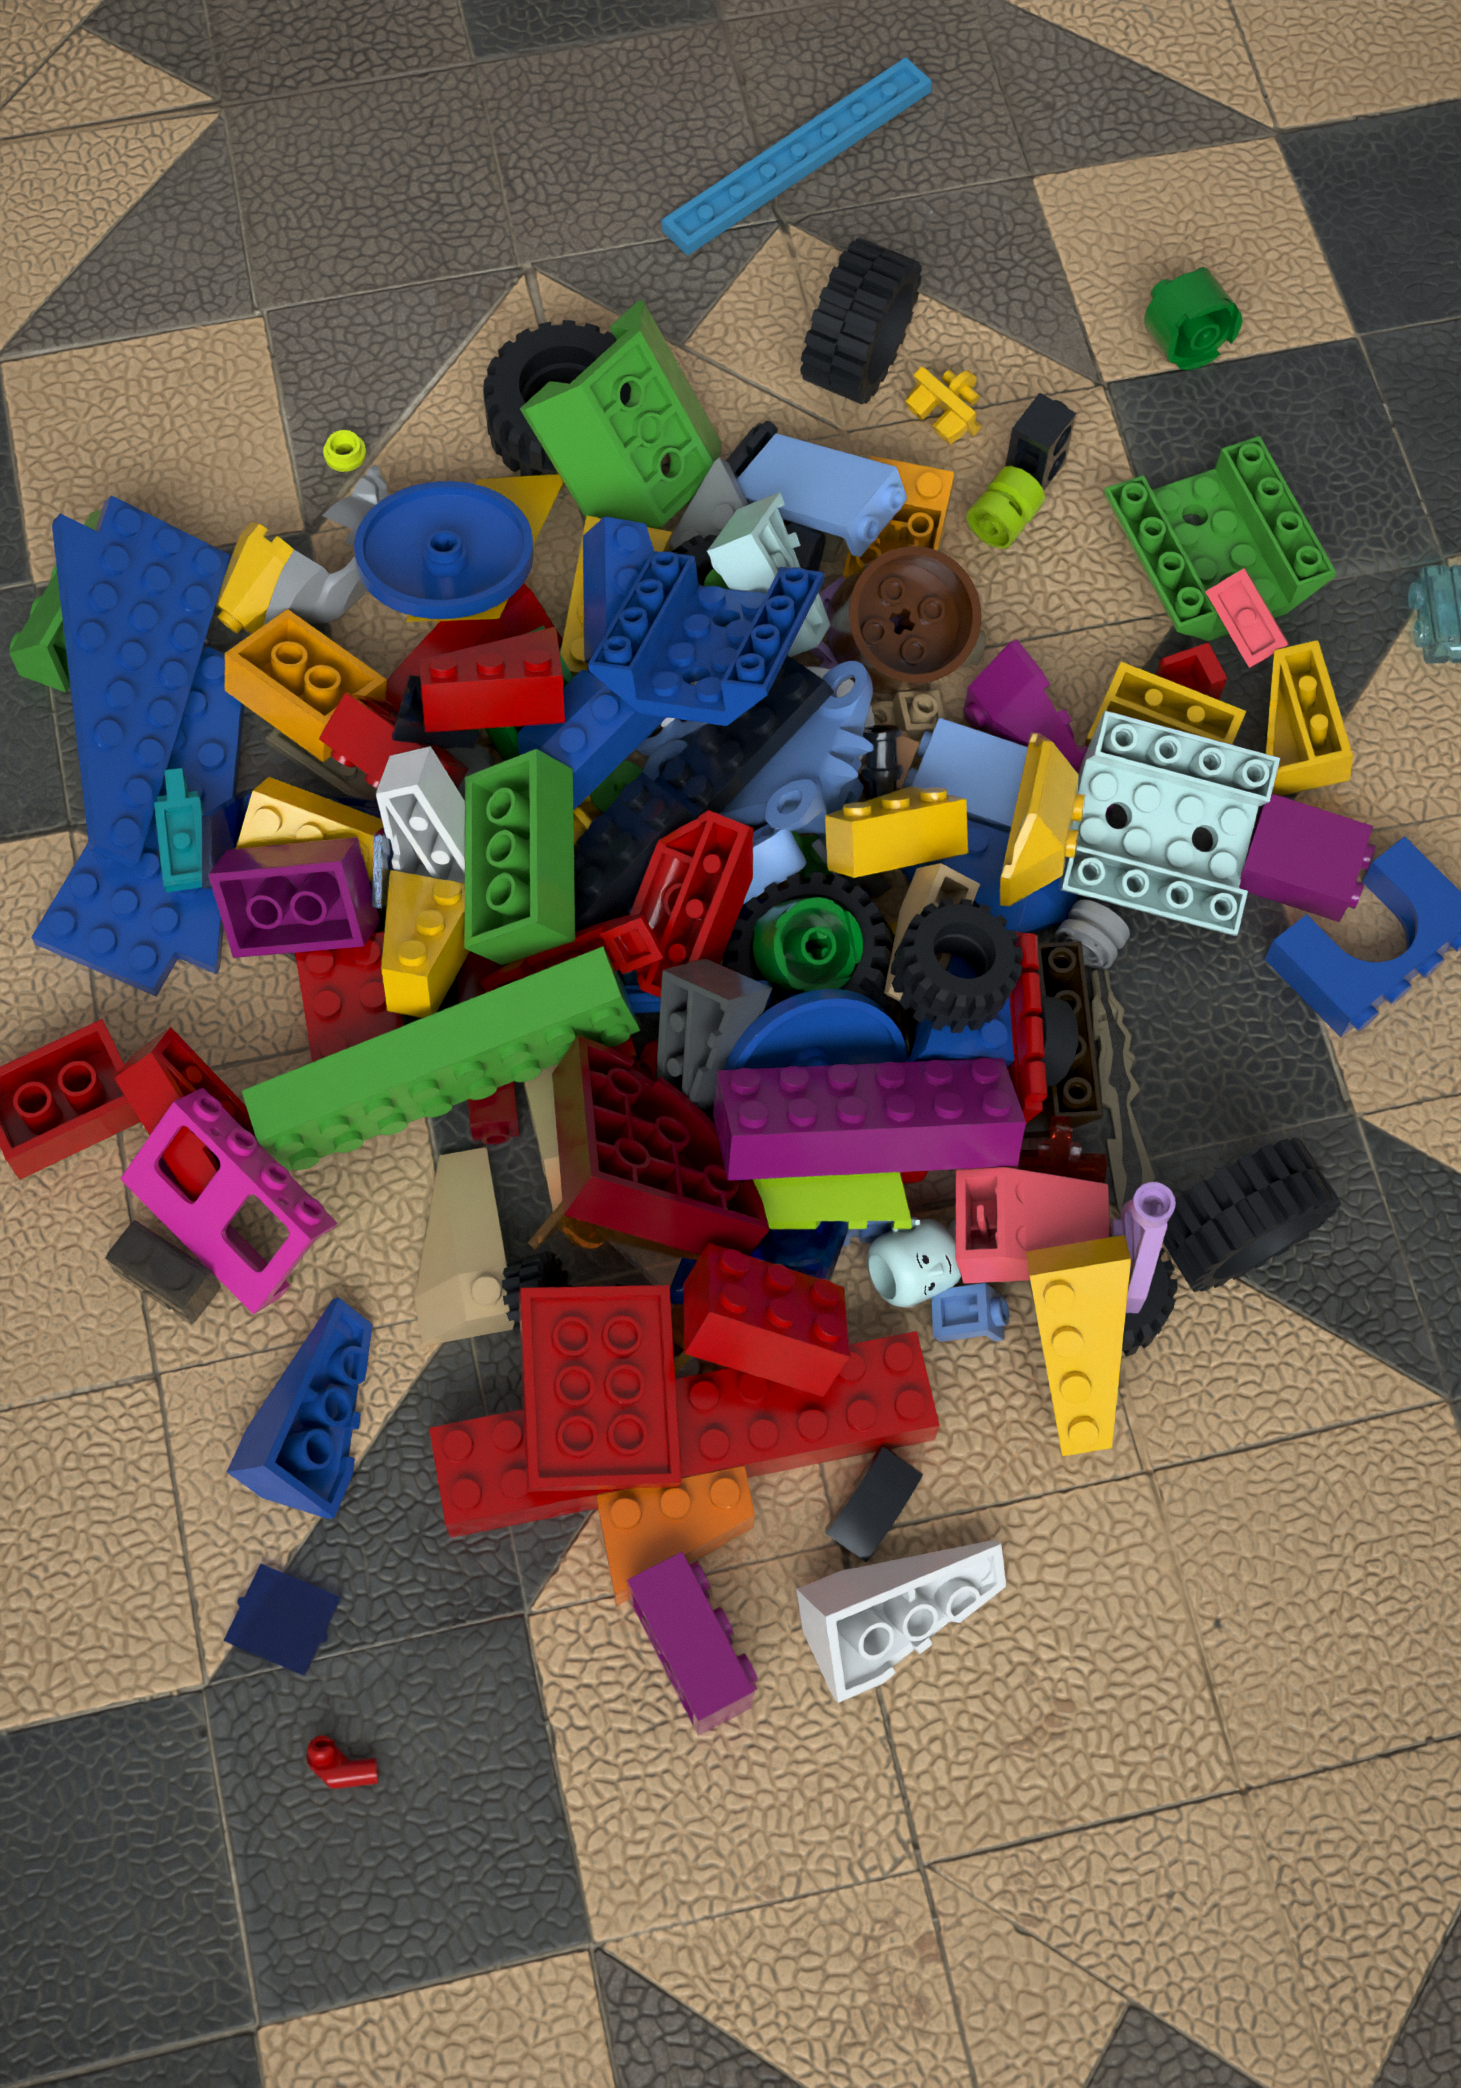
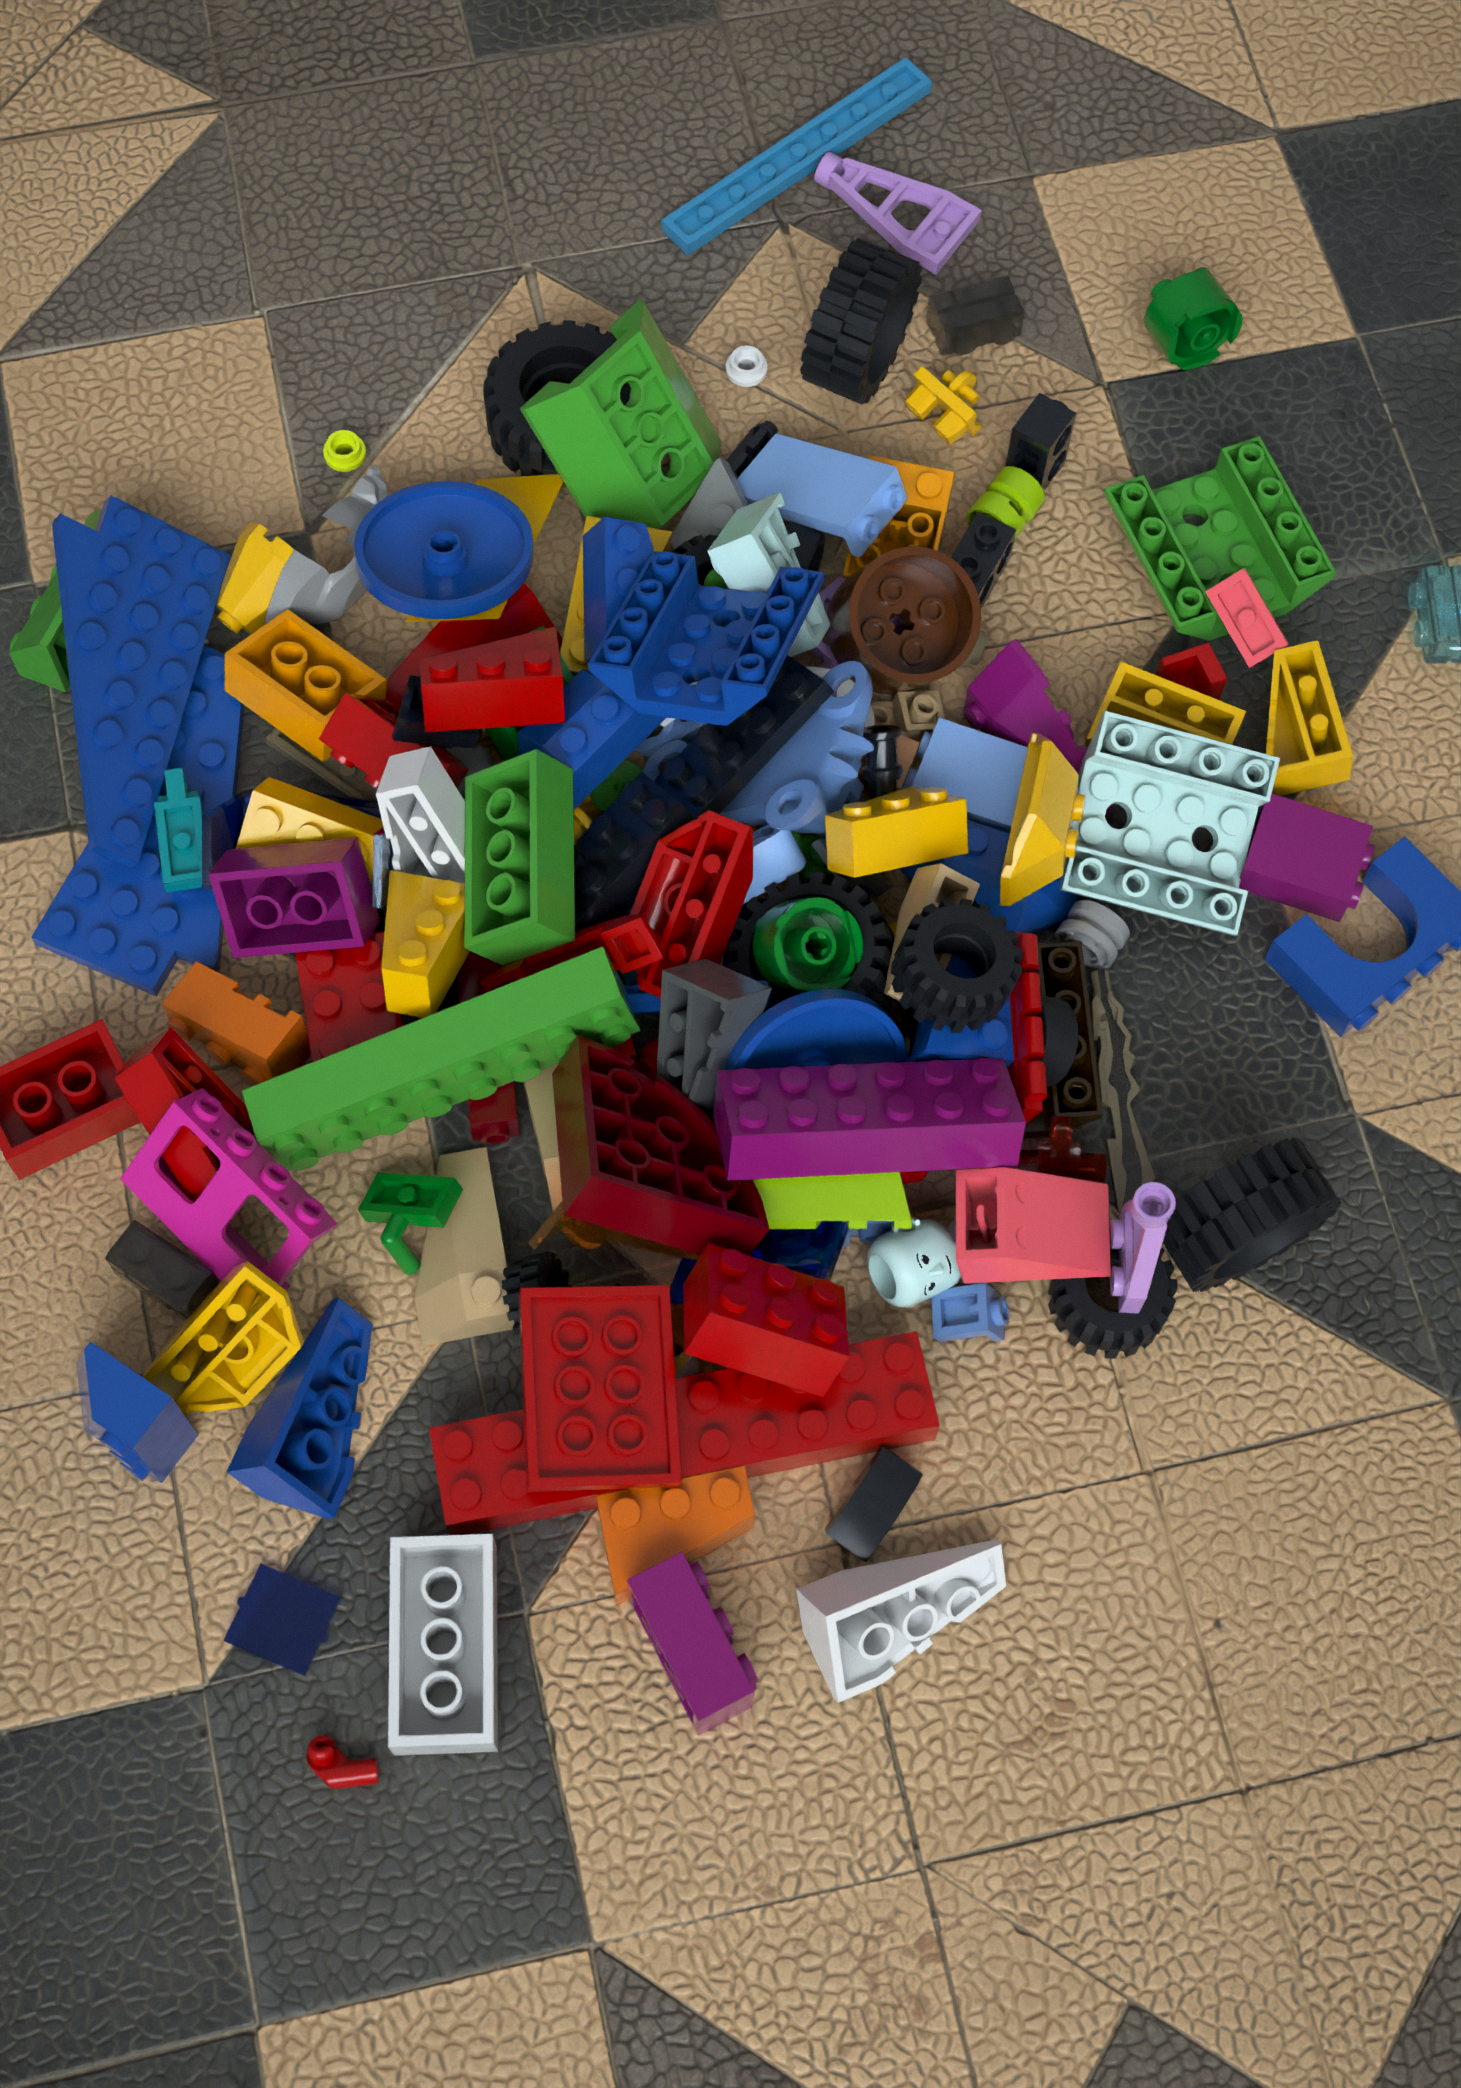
(131, 1416): none -> blue wedge
(229, 1344): none -> yellow wedge
(236, 1025): none -> orange wedge
(408, 1201): none -> green plate
(443, 1645): none -> white brick
(746, 358): none -> white plate
(938, 234): none -> lavender plate
(975, 316): none -> clear smoke brick
(985, 552): none -> black brick
(1081, 1323): yellow wedge -> none

